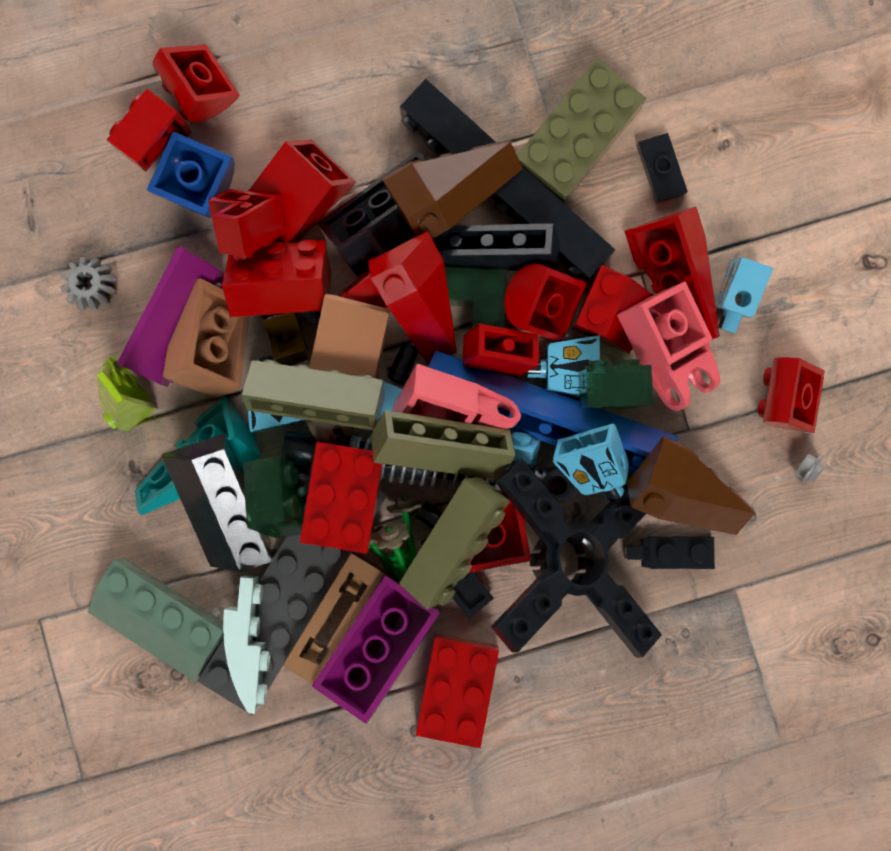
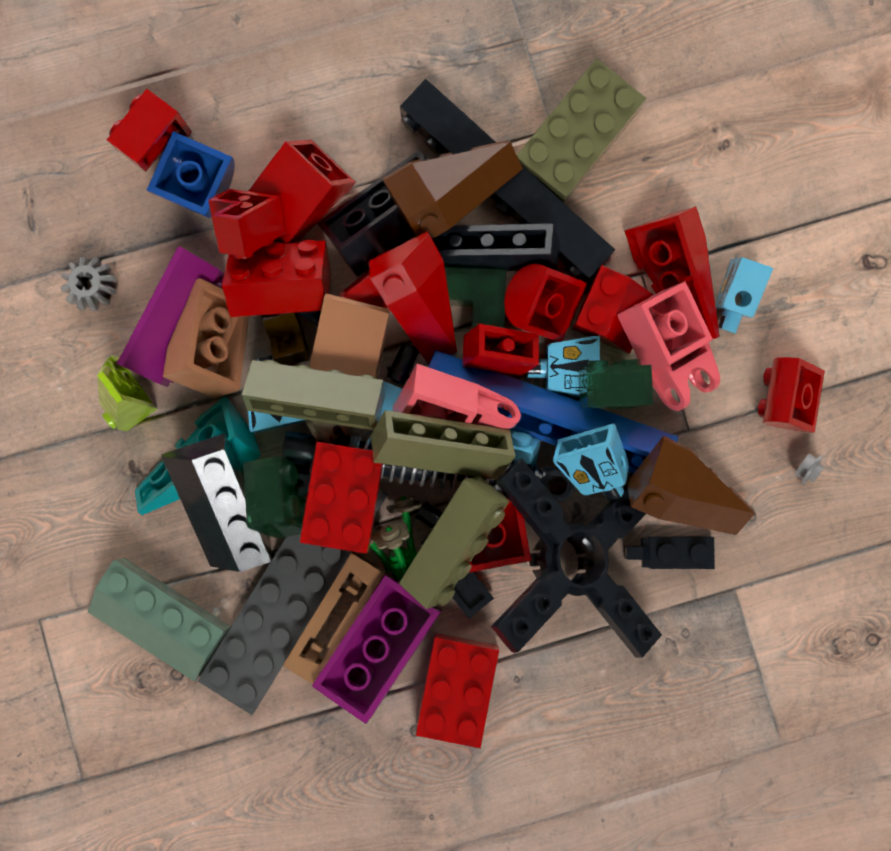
(195, 81): red brick -> none
(244, 656): light aqua slope -> none
(662, 168): black plate -> none

